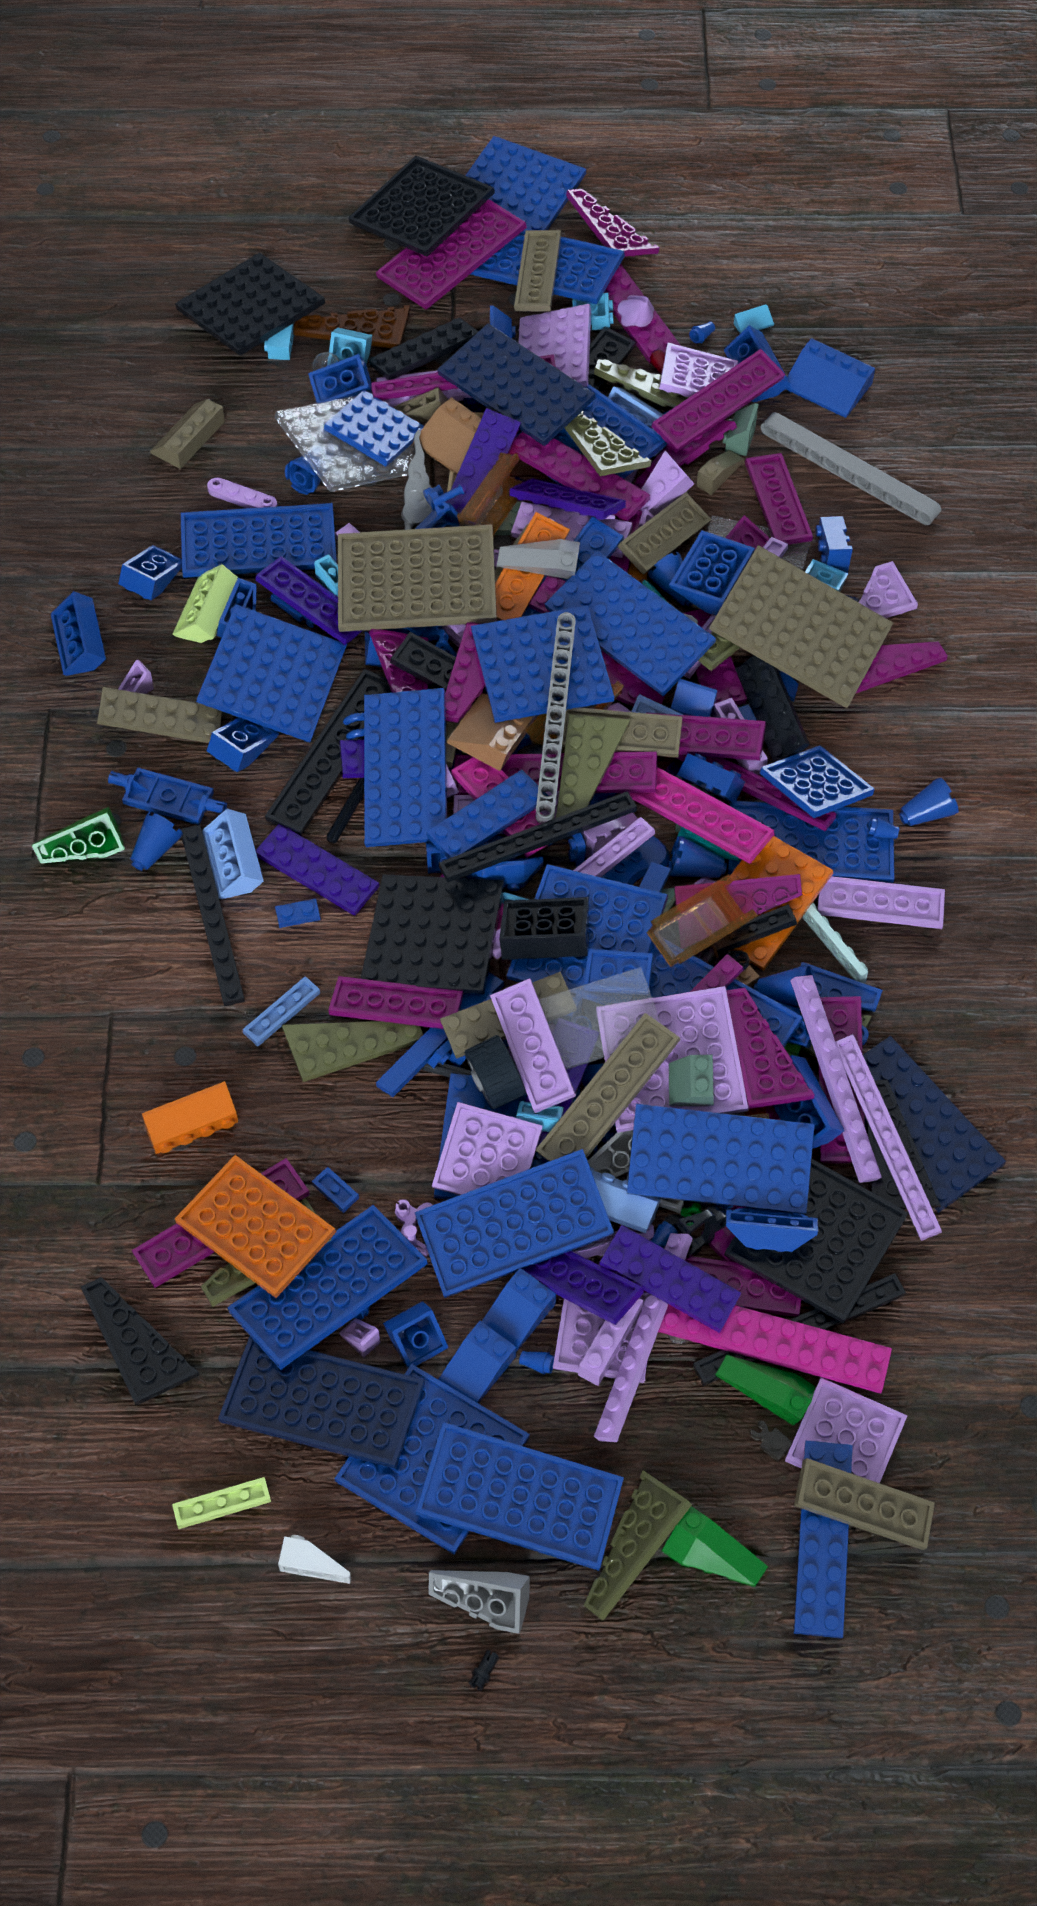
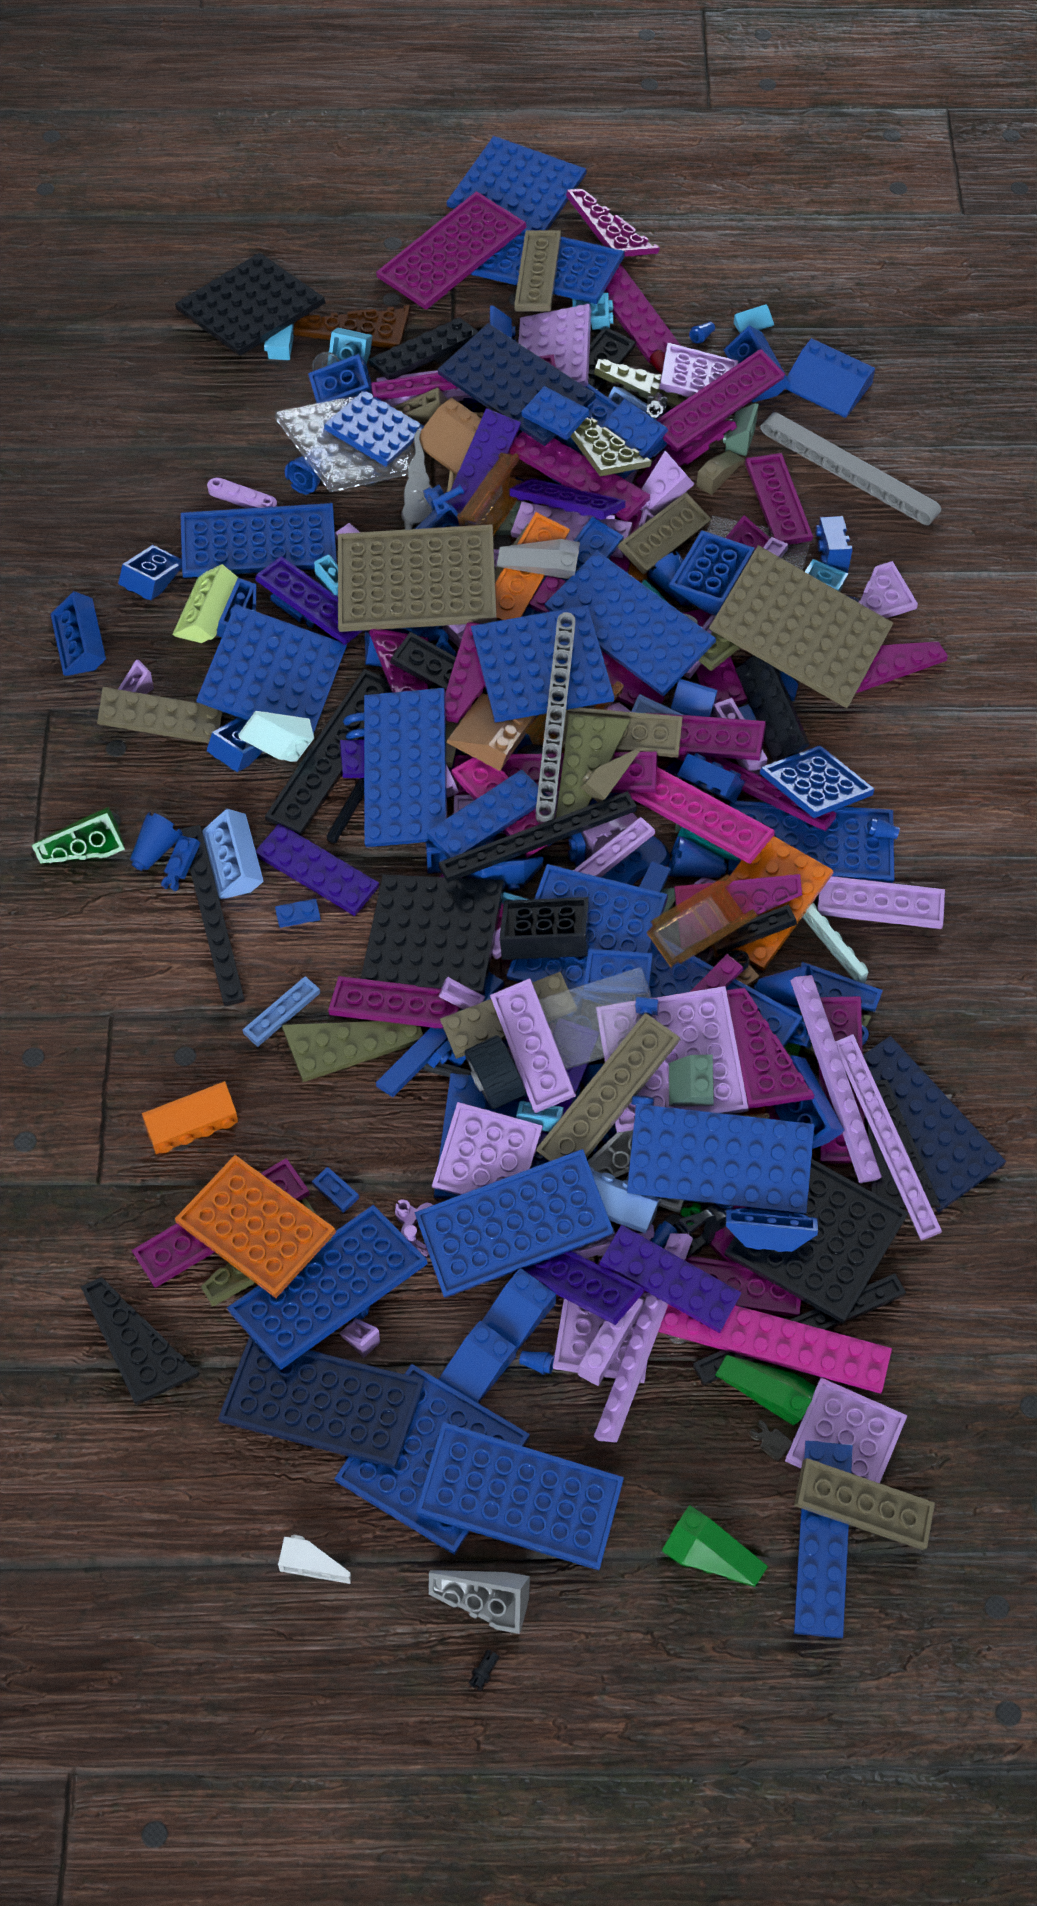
(167, 795): blue plate -> none
(180, 861): none -> blue plate
(190, 433): dark tan slope -> none
(221, 1503): yellowish green plate -> none
(278, 734): none -> light aqua slope
(416, 1334): blue slope -> none
(421, 205): black plate -> none
(459, 994): none -> lavender tile
(555, 412): none -> blue plate
(604, 778): none -> dark tan slope
(635, 428): none -> blue plate
(636, 311): lavender hat -> none
(639, 1535): olive wing -> none
(644, 1100): none -> blue tile
(647, 1005): none -> blue plate
(657, 404): none -> black piece
(929, 804): blue cone -> none

